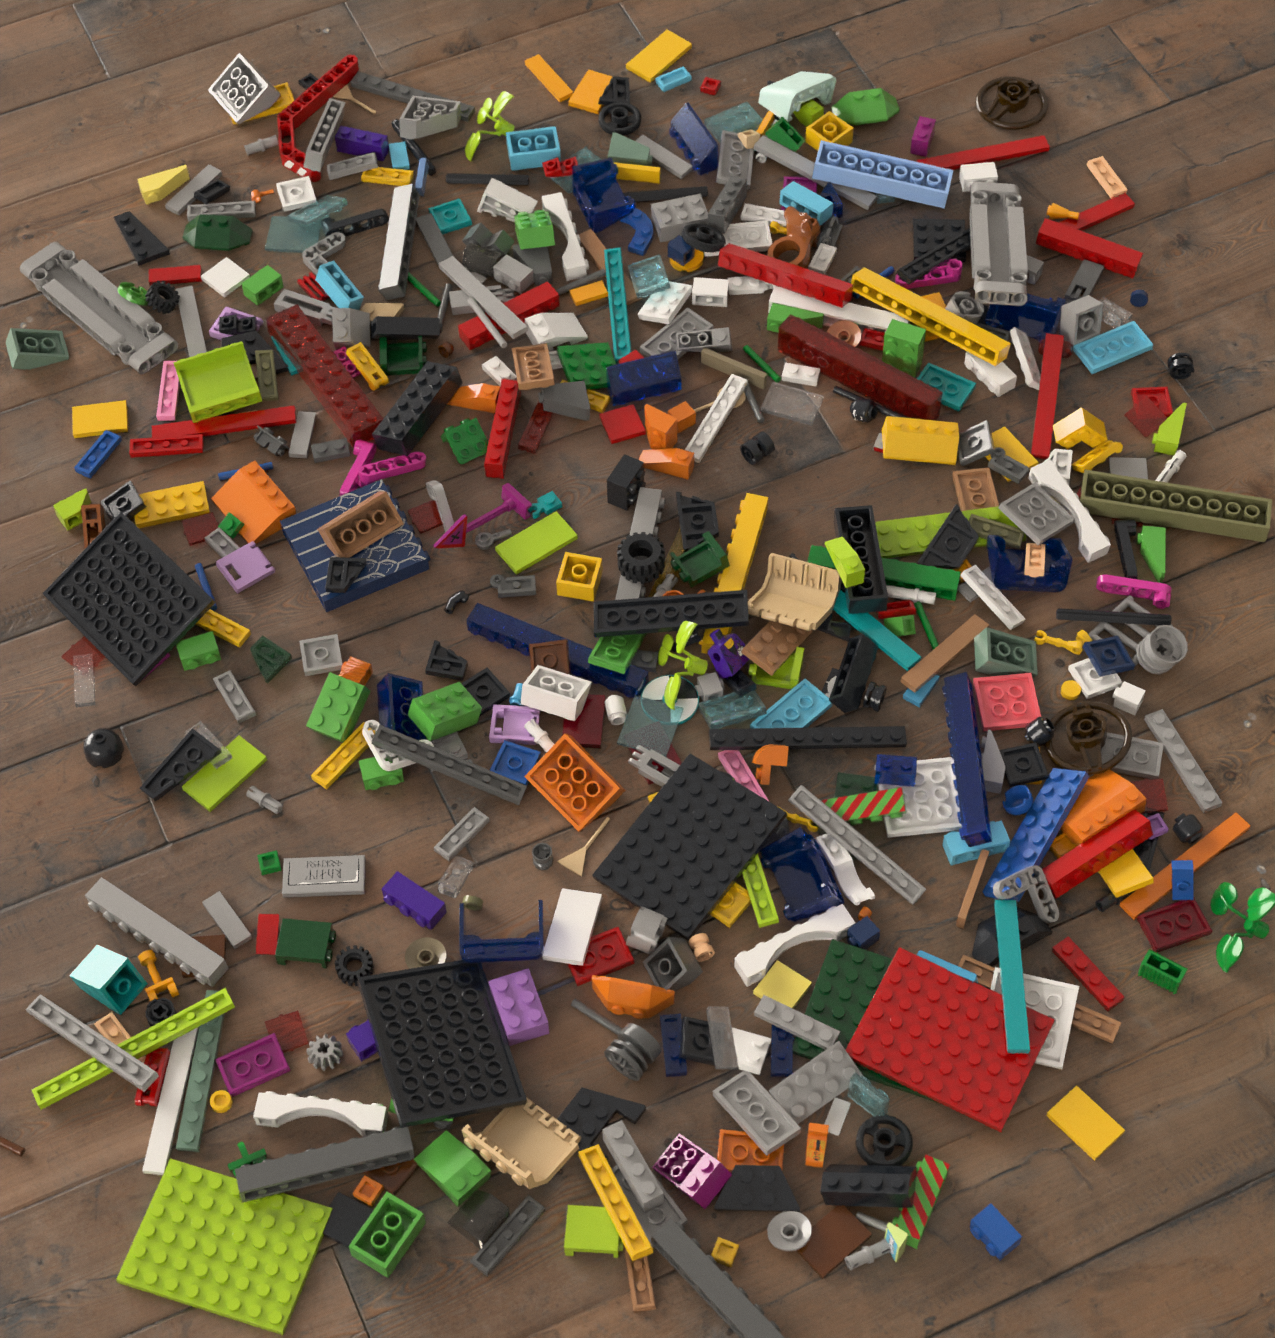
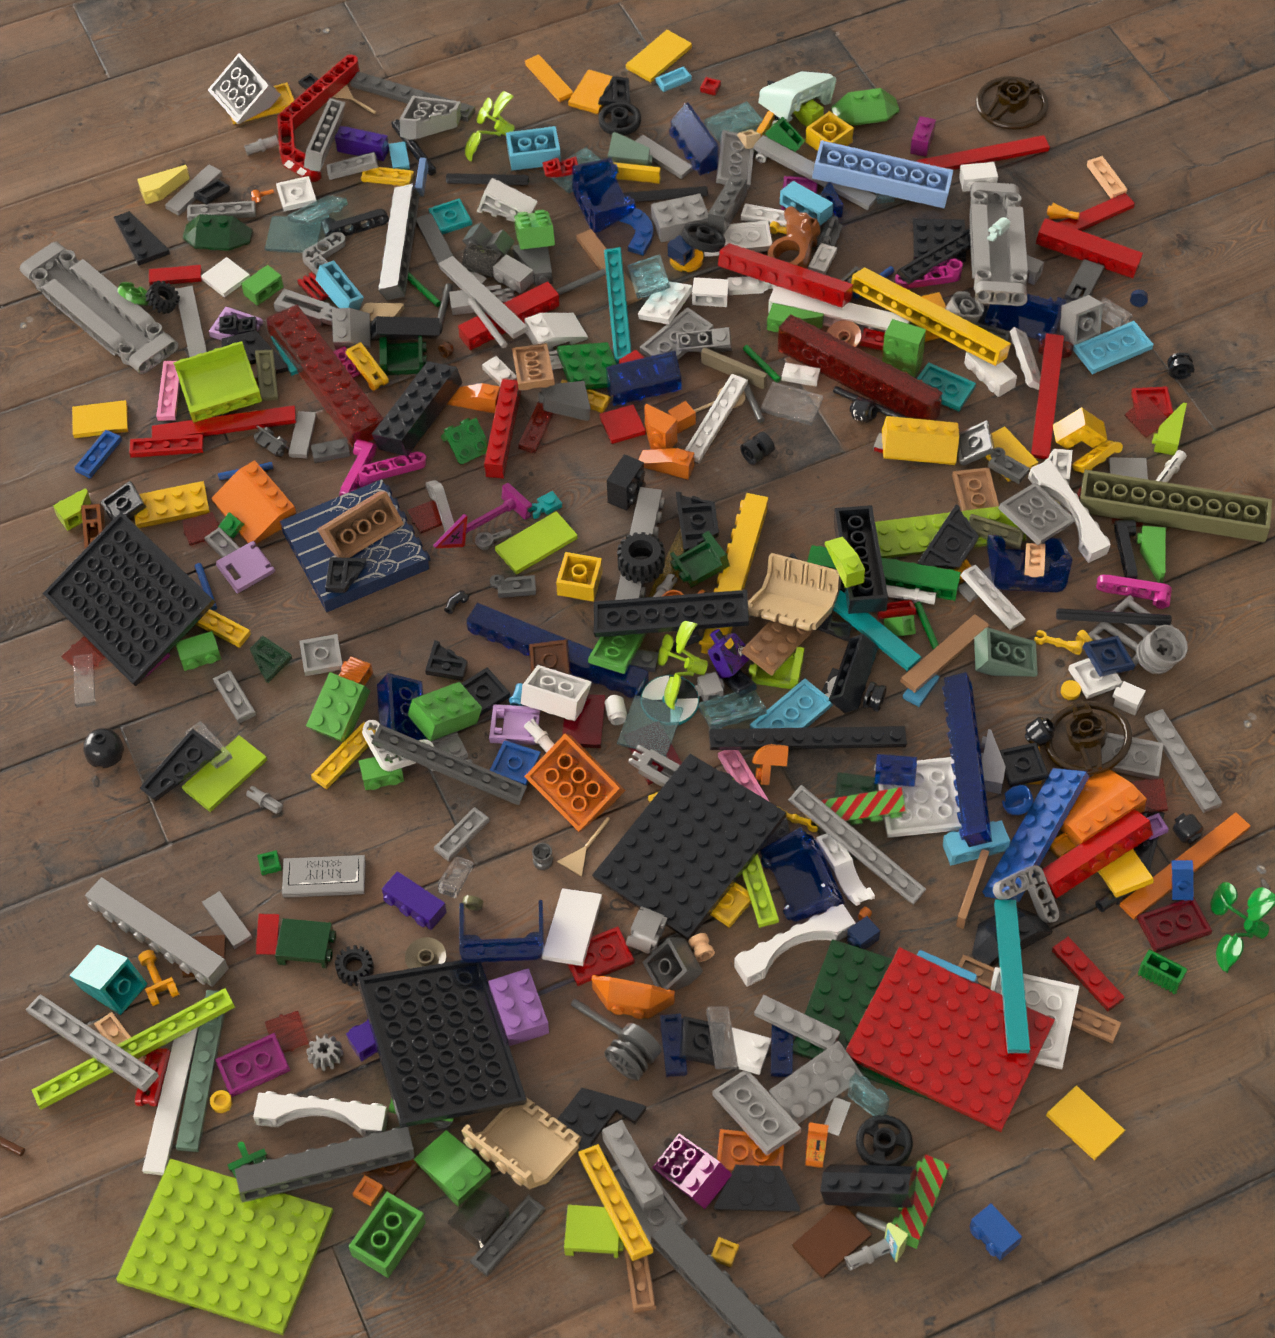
(35, 348): sand green slope -> none
(159, 1010): black wheel -> none
(346, 1219): black tile -> none
(573, 259): white arch -> none
(588, 293): light orange tile -> none
(783, 985): light yellow tile -> none
(789, 1223): light grey dish -> none
(998, 228): none -> light aqua bar
(1006, 701): coral plate -> none

